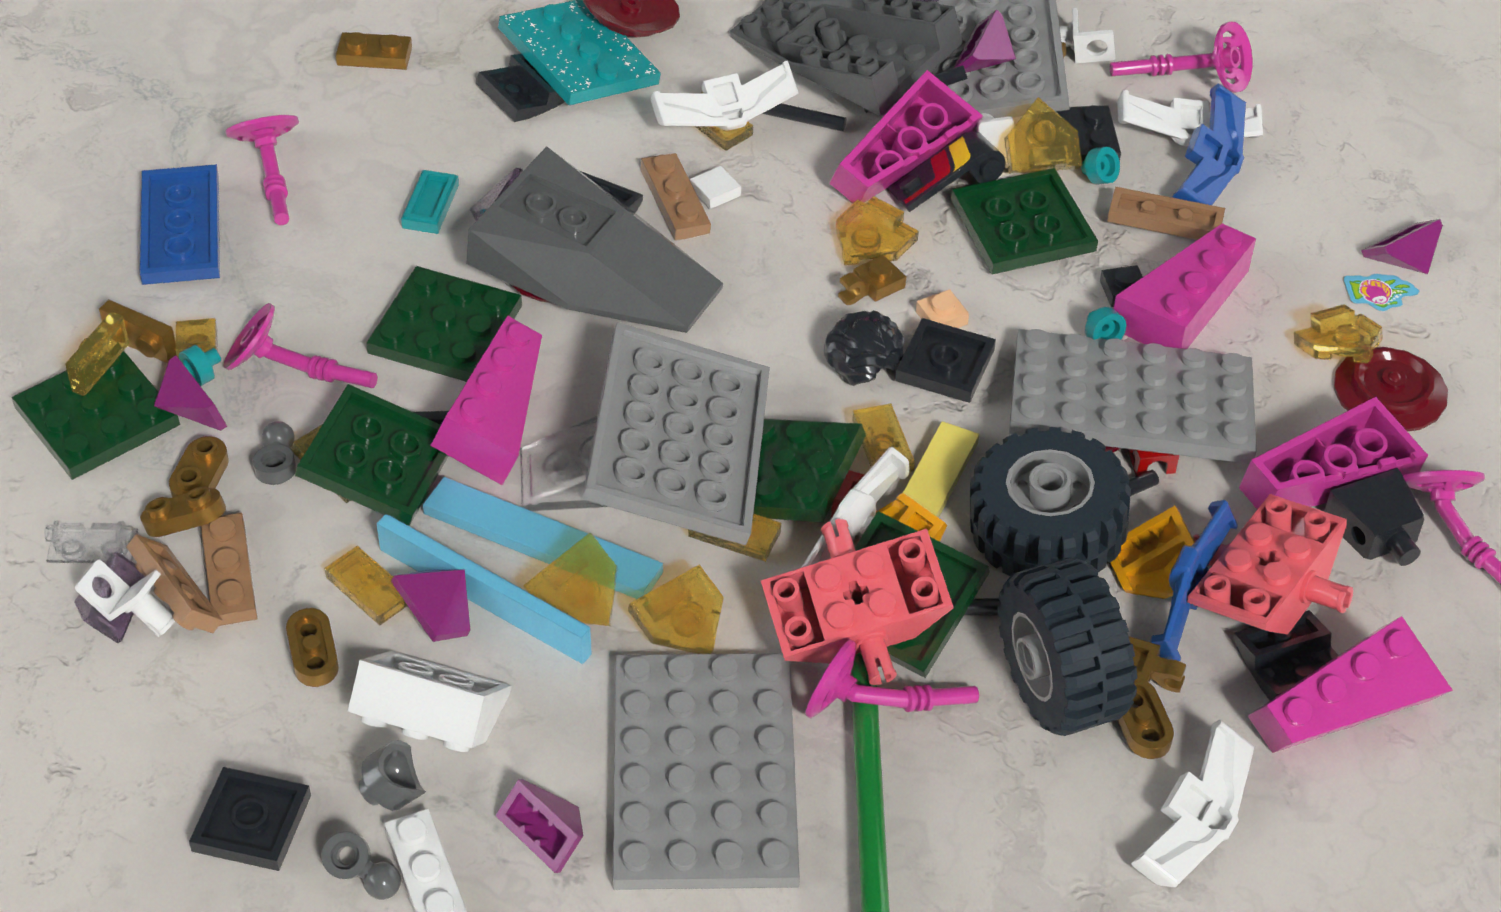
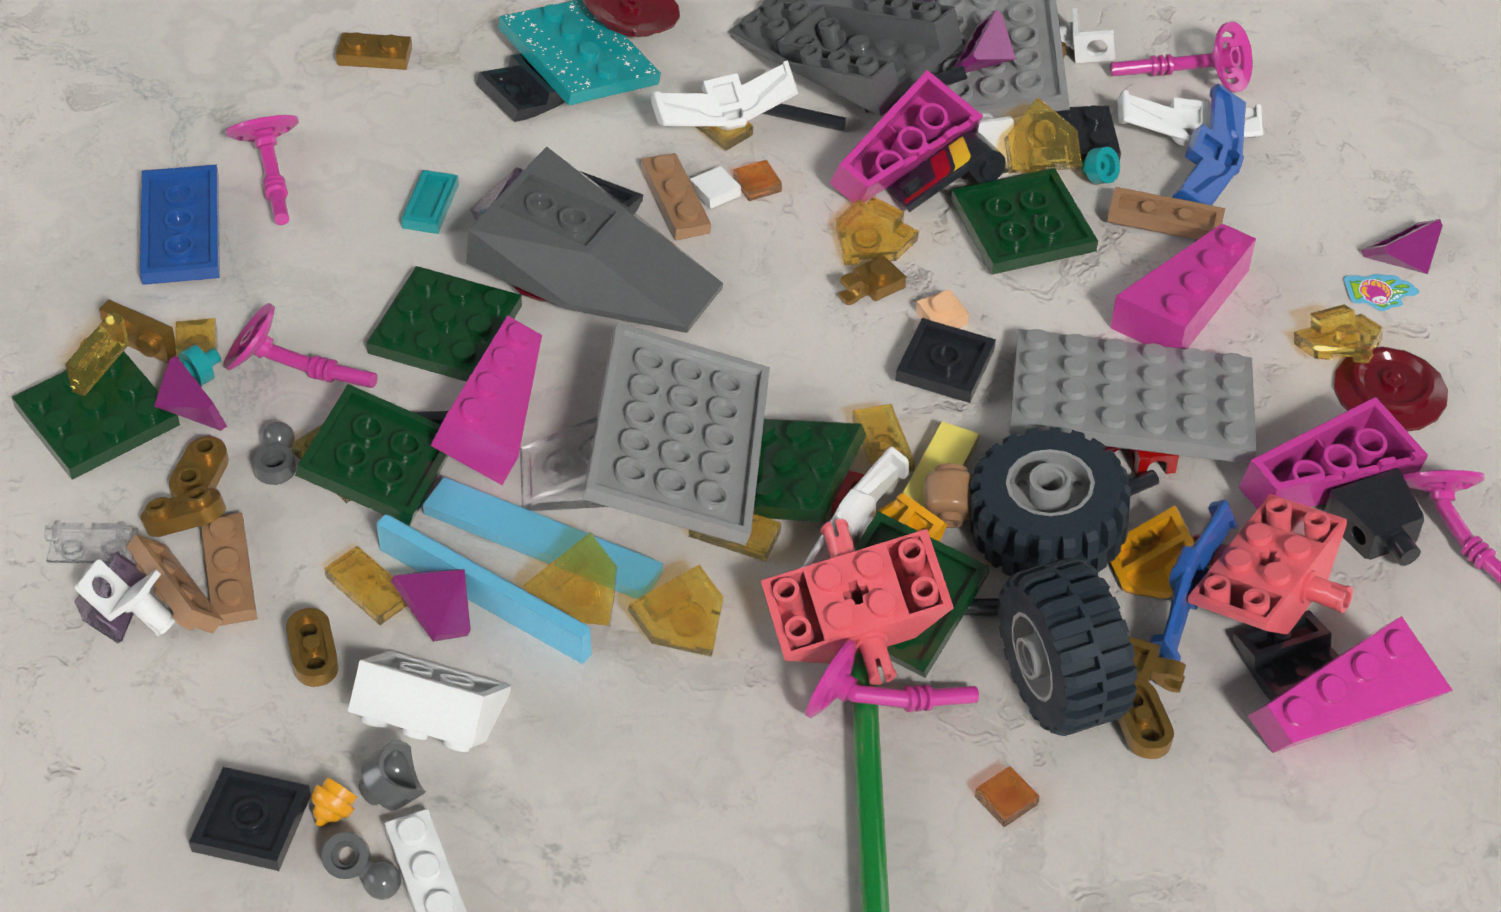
(331, 802): none -> light orange plate
(542, 822): magenta slope -> none
(704, 773): light grey plate -> none
(757, 180): none -> clear orange tile
(863, 346): black hair -> none
(949, 494): none -> medium nougat head
(1007, 796): none -> clear orange tile
(1105, 324): teal tile -> none
(1117, 280): black plate -> none
(1201, 809): white plate -> none

